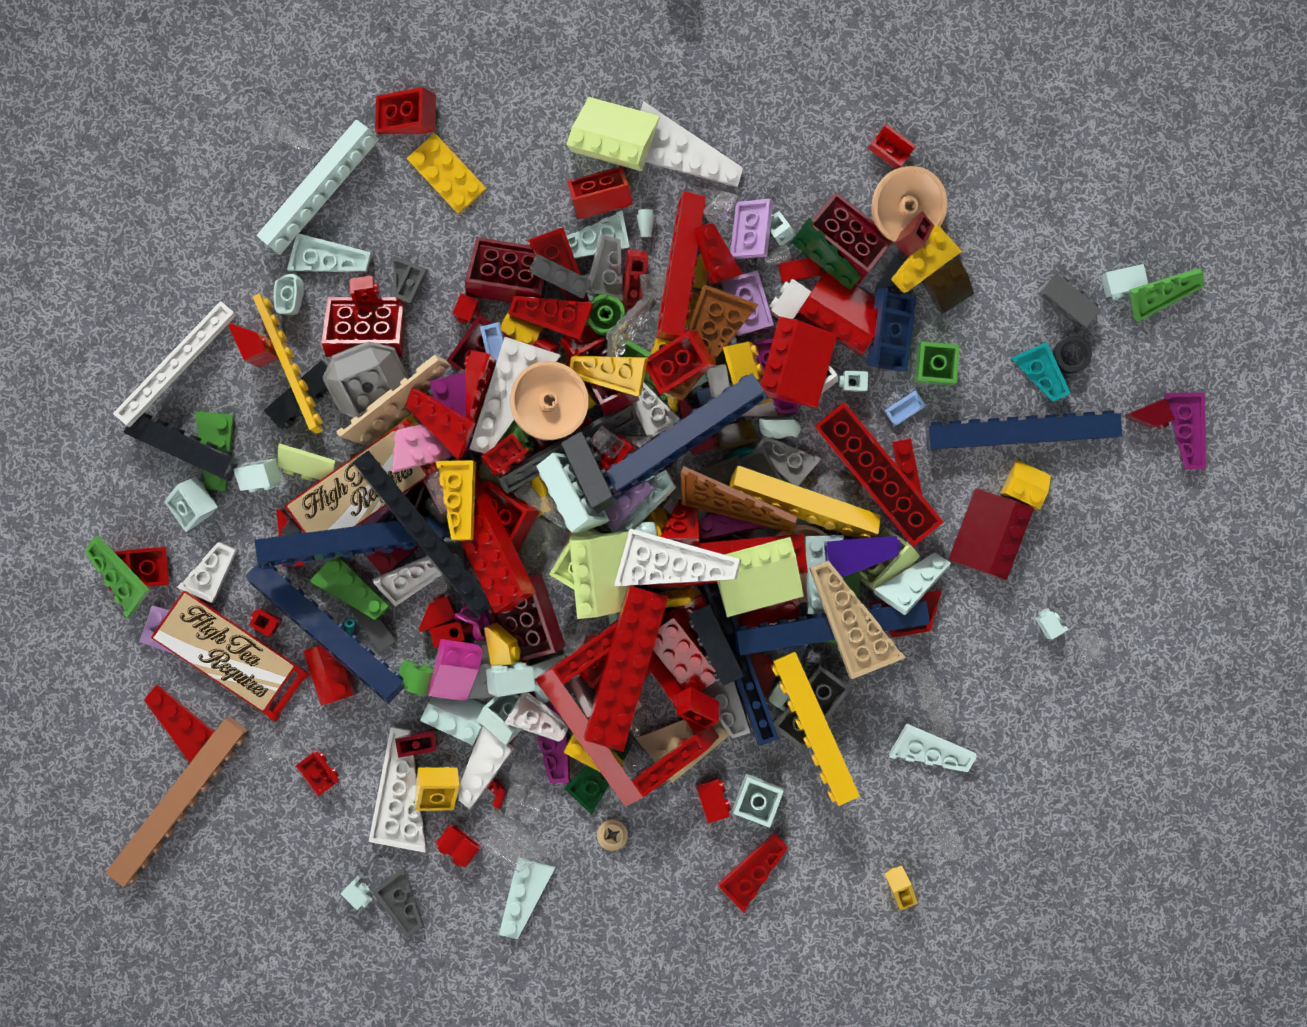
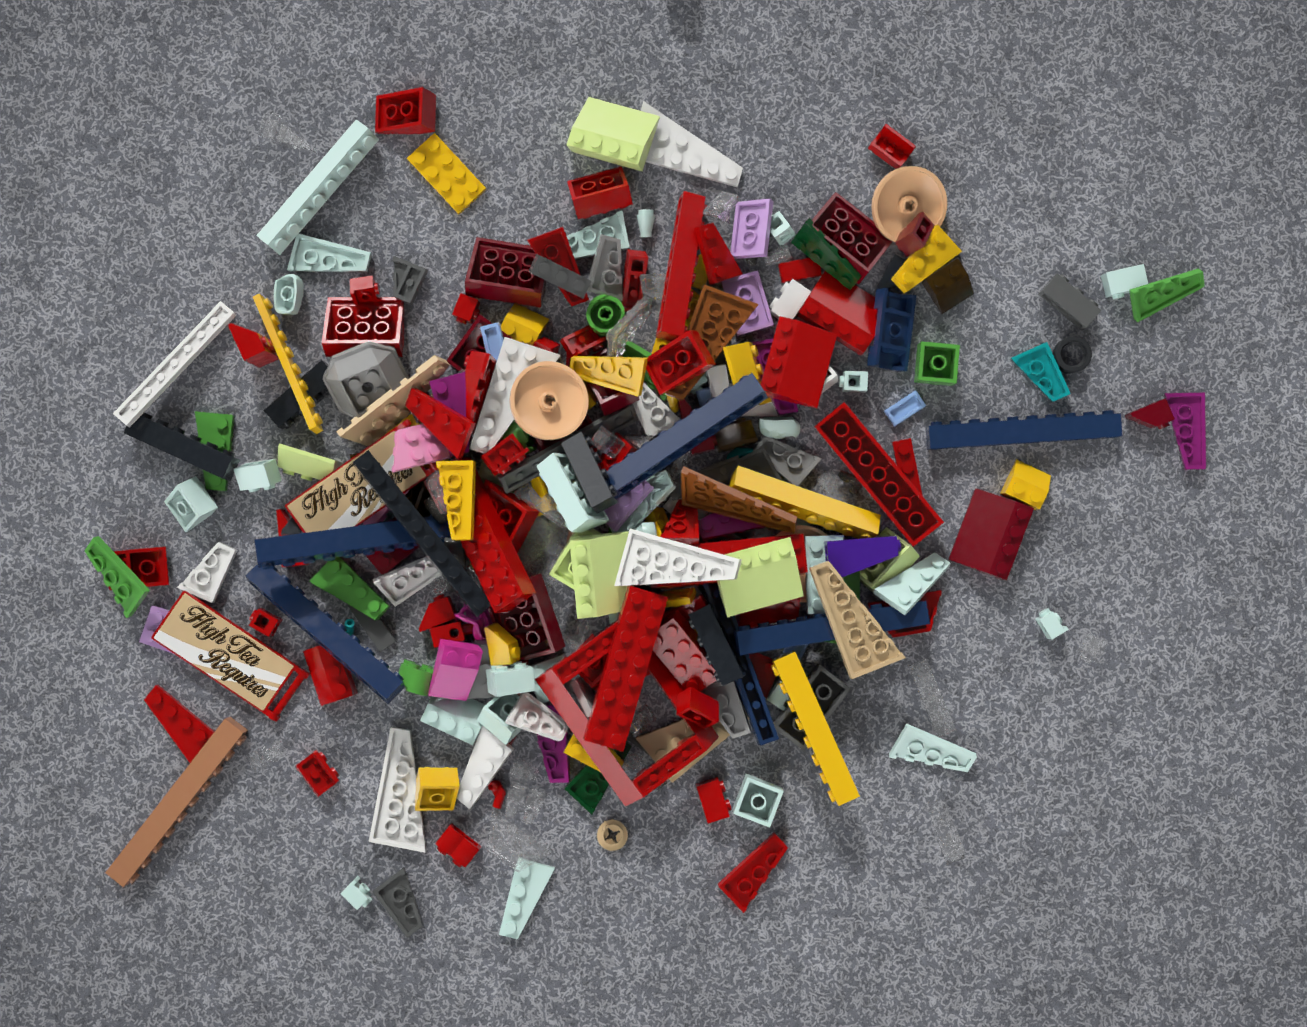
(417, 743): dark red slope -> none
(558, 315): red wing -> none
(901, 888): yellow slope -> none

